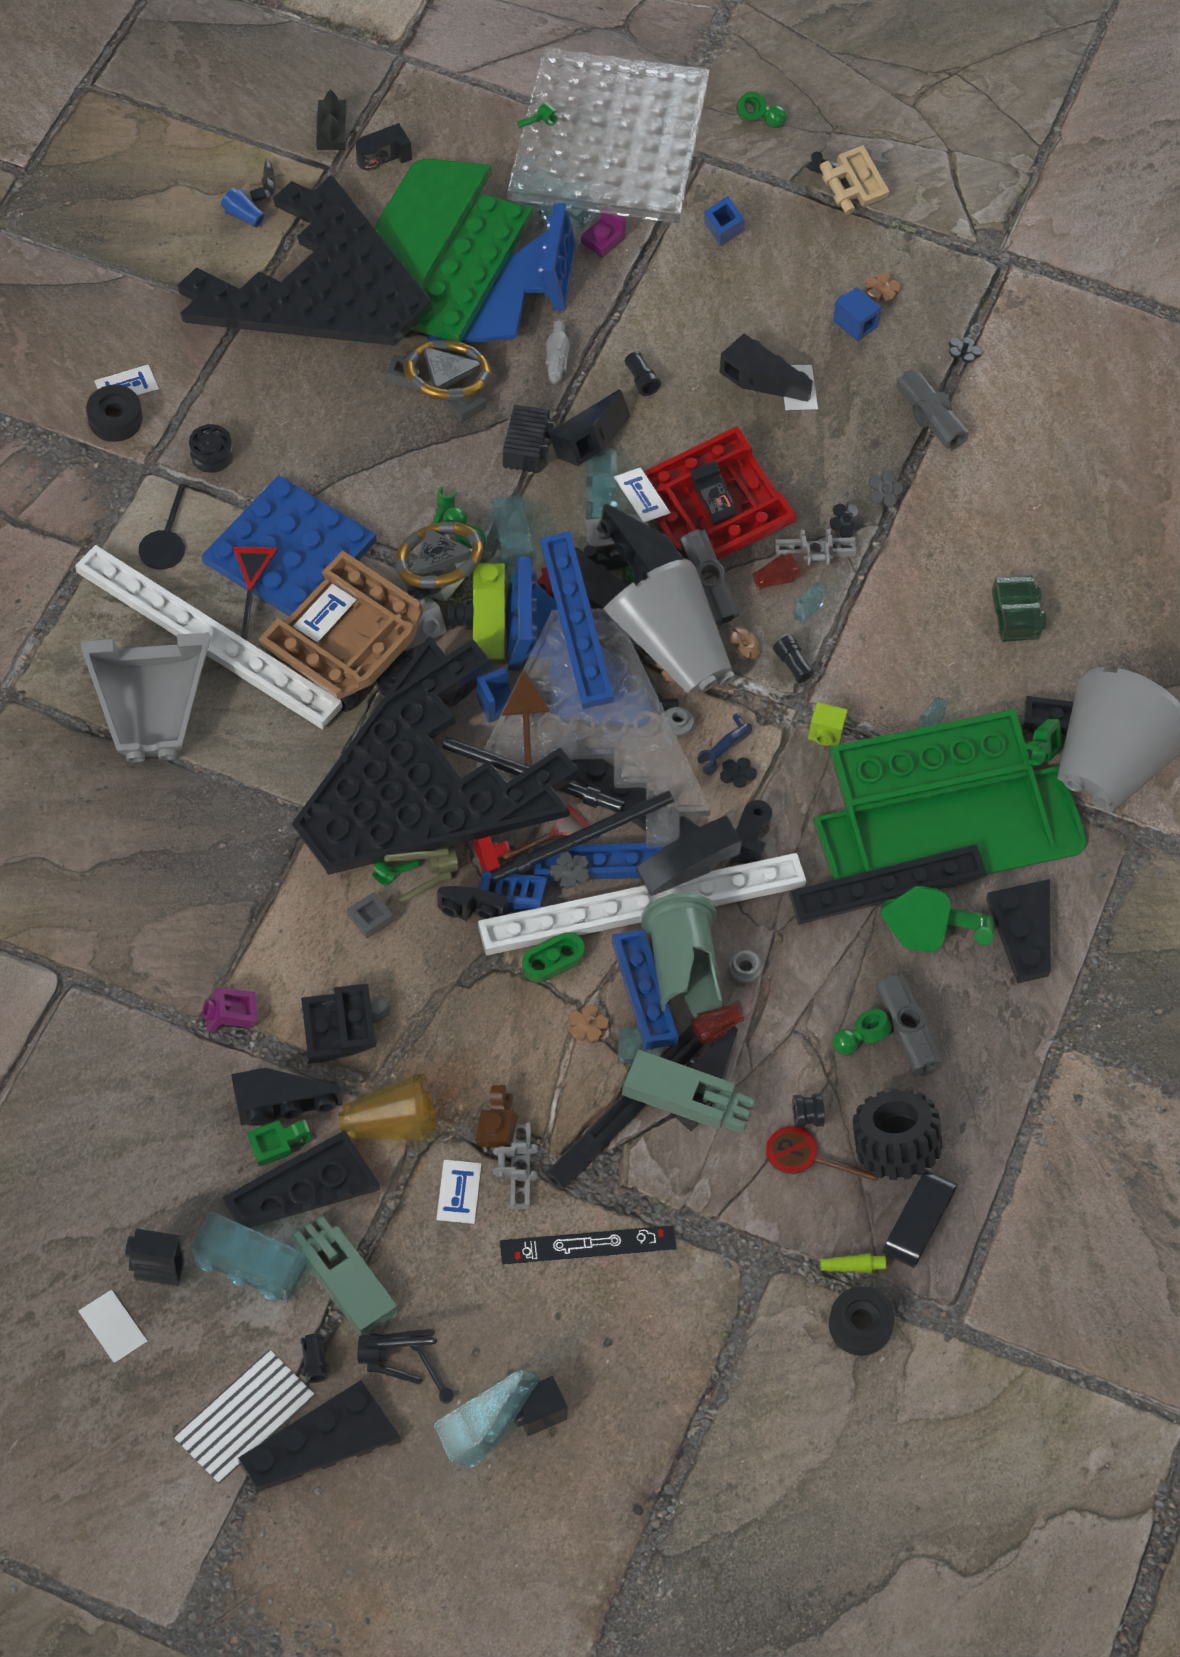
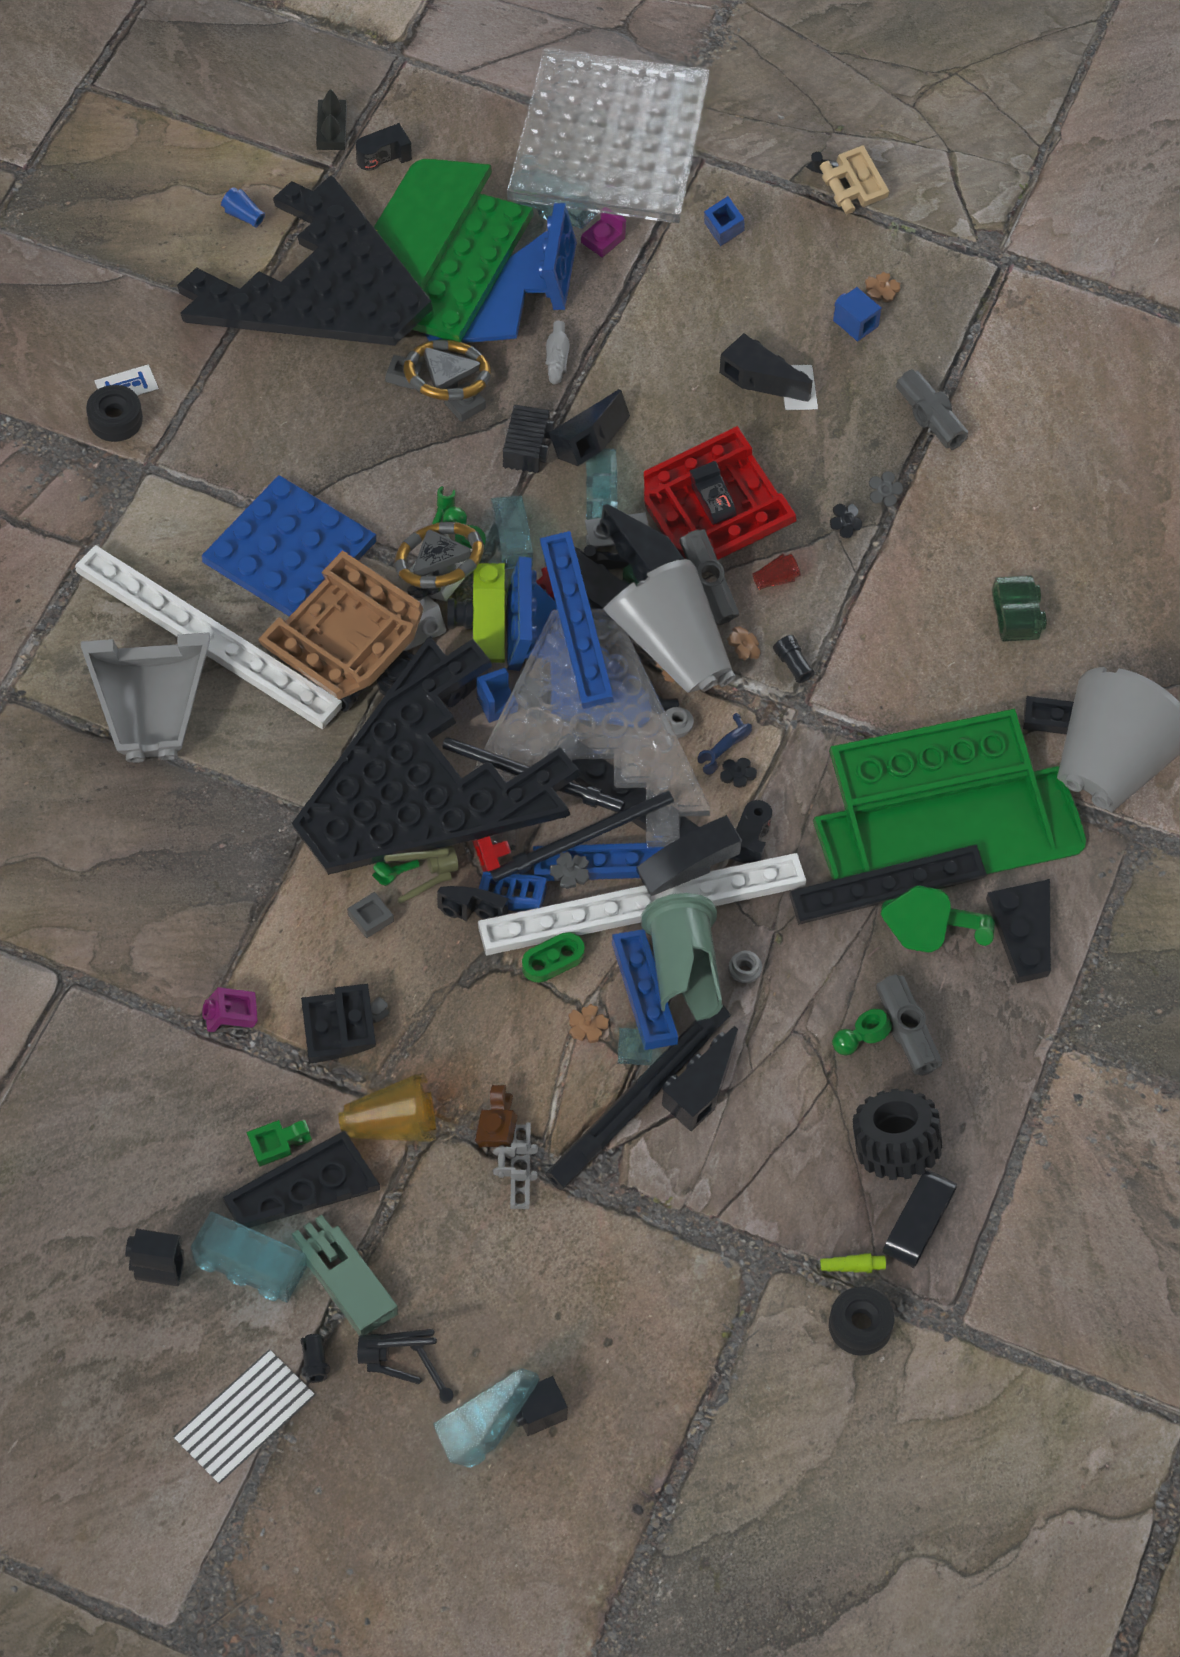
(112, 1326): white sticker -> none
(162, 547): black piece -> none
(211, 449): black wheel -> none
(252, 563): black piece -> none
(268, 183): black bar -> none
(276, 1094): black slope -> none
(324, 613): white sticker -> none
(332, 1432): black wing -> none
(459, 1191): white sticker -> none
(525, 701): reddish brown piece -> none
(545, 113): green hand -> none
(562, 828): reddish brown piece -> none
(587, 1245): black sticker -> none
(642, 494): white sticker -> none
(645, 378): black pin -> none
(674, 1086): sand green hinge -> none
(716, 1022): clear red cone -> none
(774, 116): green plate -> none
(795, 1151): piece -> none
(808, 1110): black wheel -> none
(809, 602): clear light blue tile -> none
(826, 552): light grey piece -> none
(827, 724): lime plate -> none
(933, 714): clear light blue tile -> none
(964, 349): plant -> none
(1046, 742): green plate -> none

